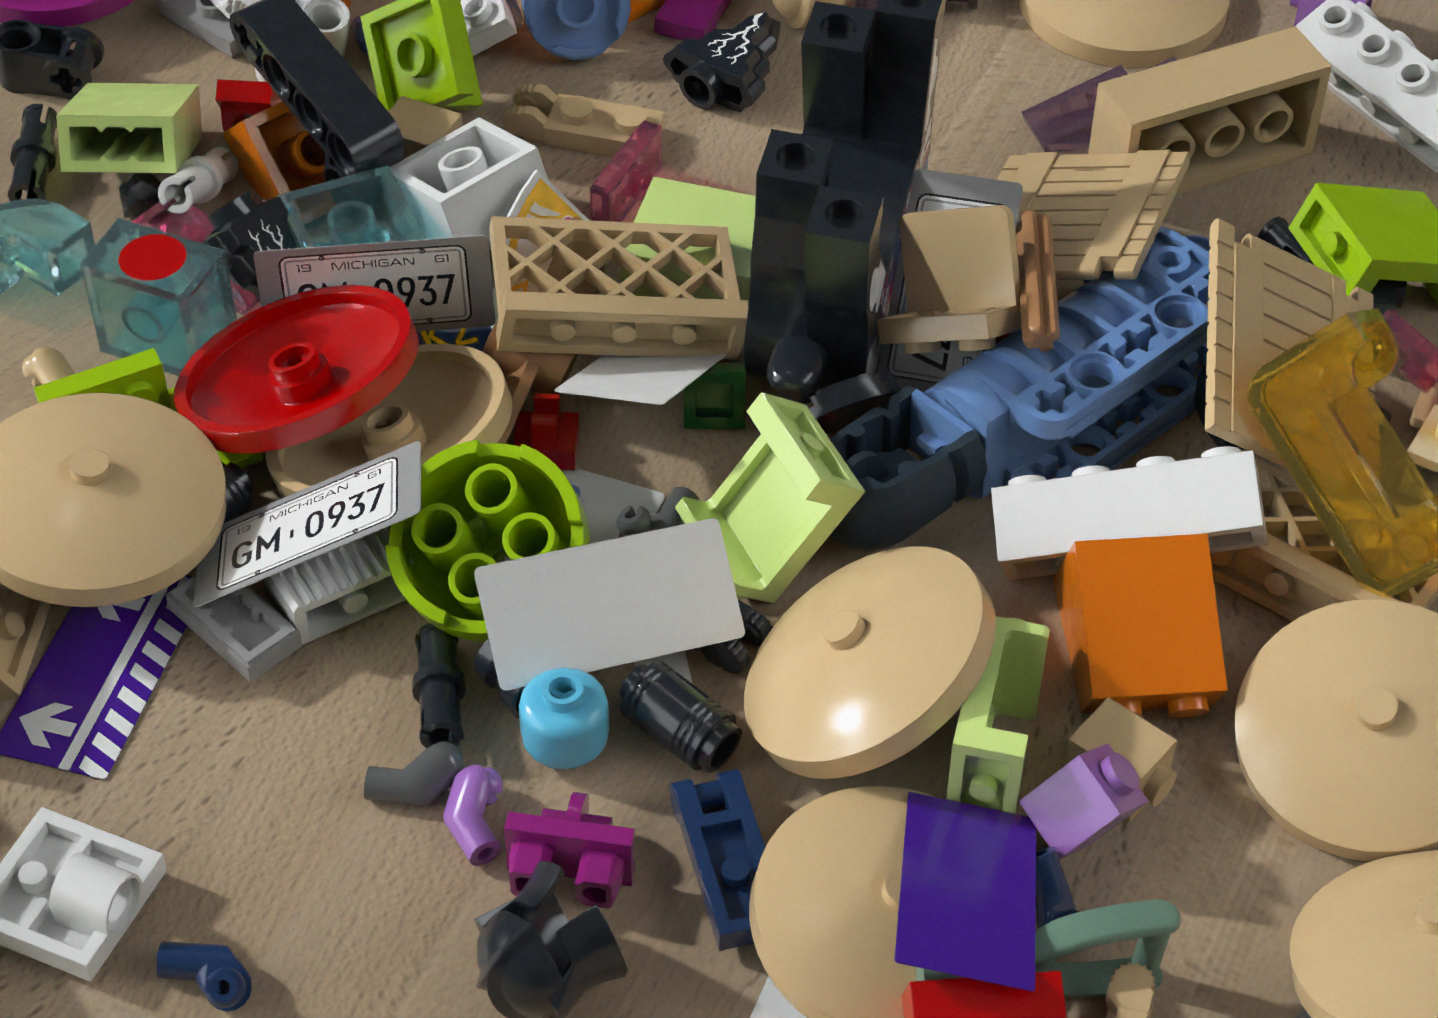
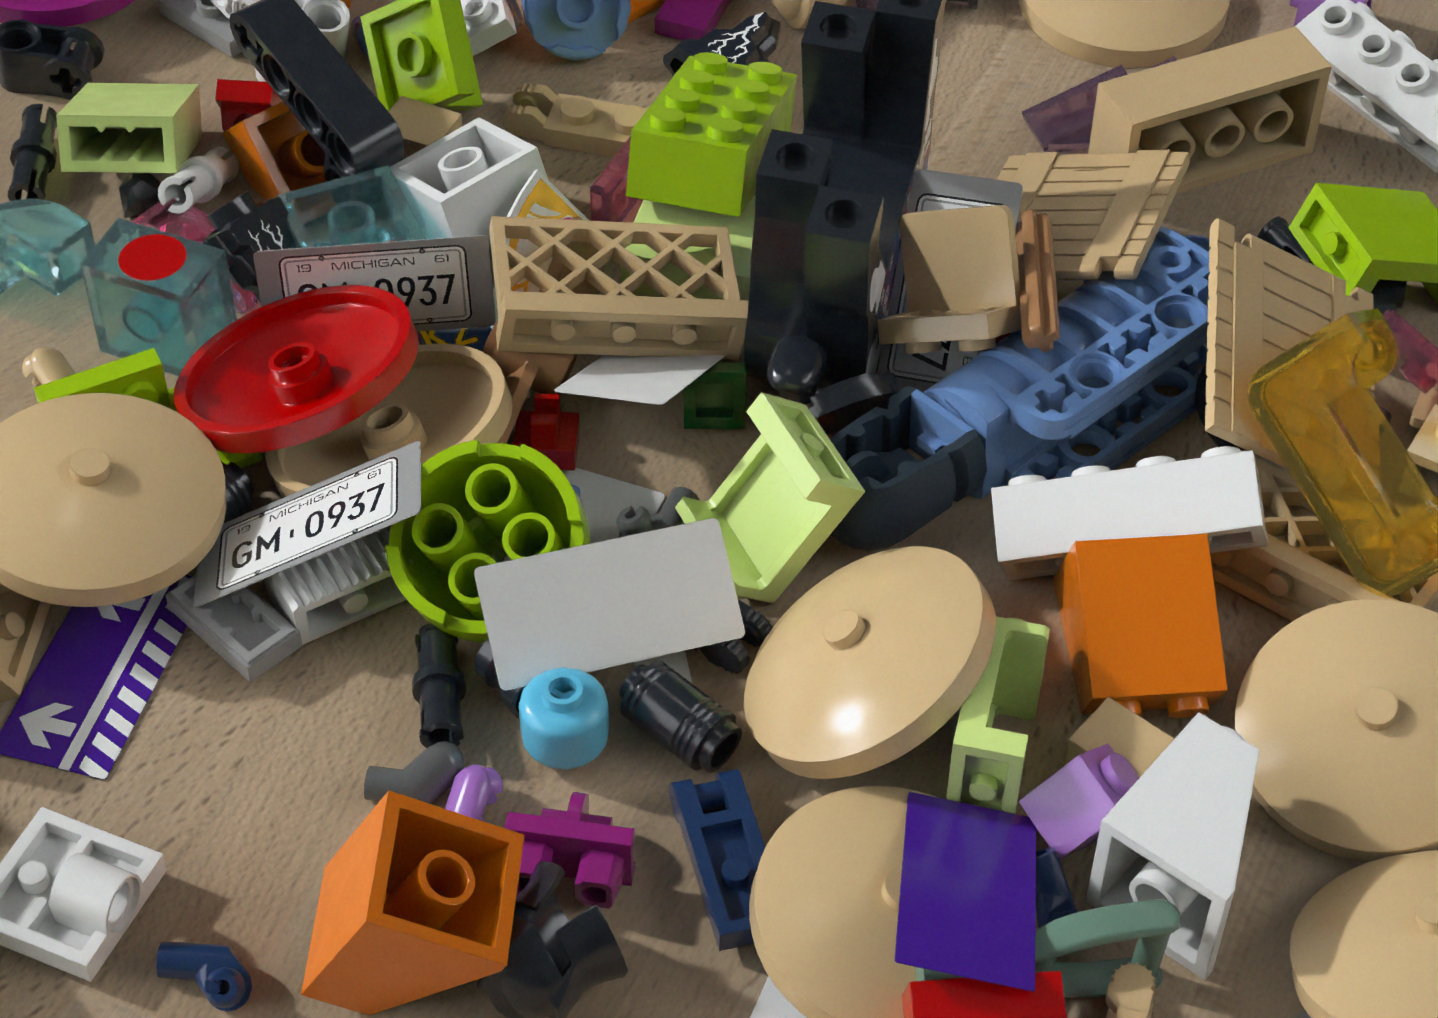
(412, 907): none -> orange slope
(709, 134): none -> lime brick
(1181, 837): none -> white slope

